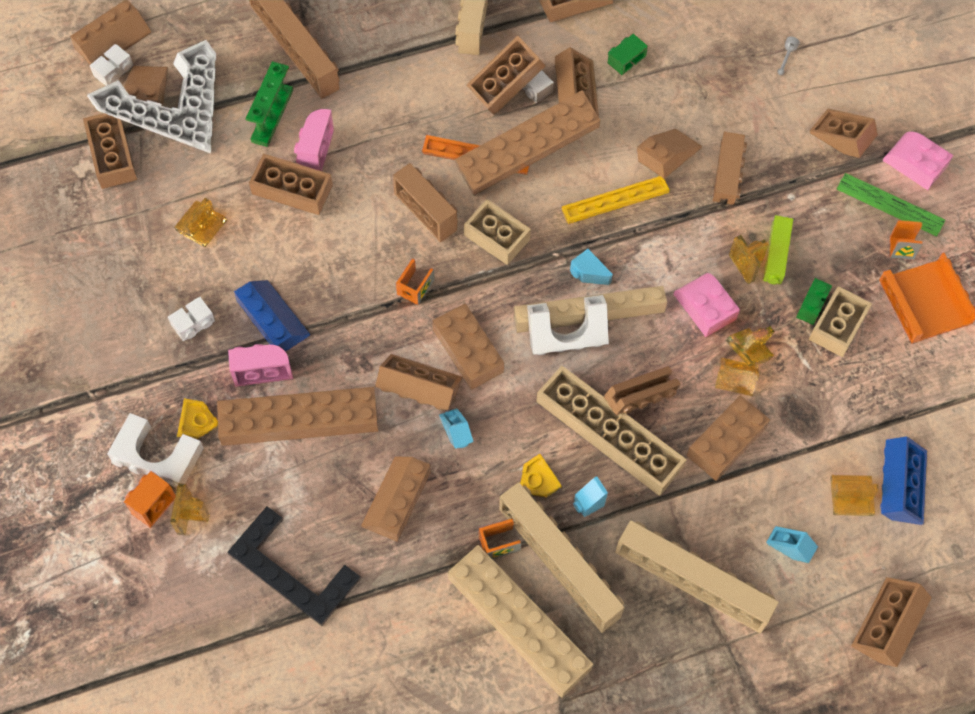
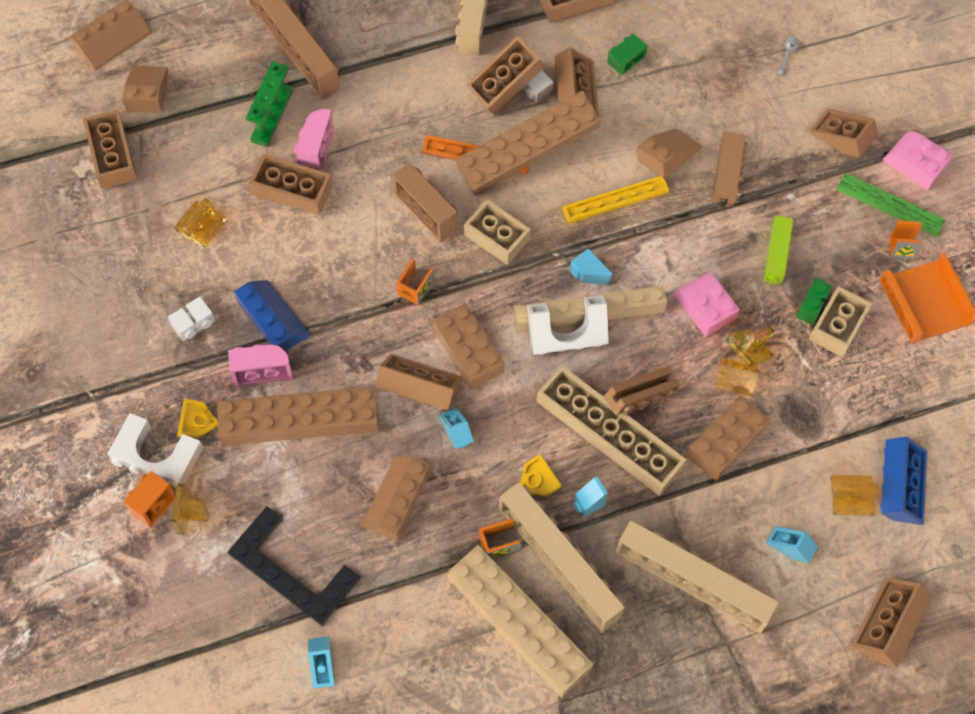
(111, 70): white piece -> none
(189, 122): white wedge -> none
(321, 662): none -> medium azure slope
(748, 258): clear yellow bracket -> none

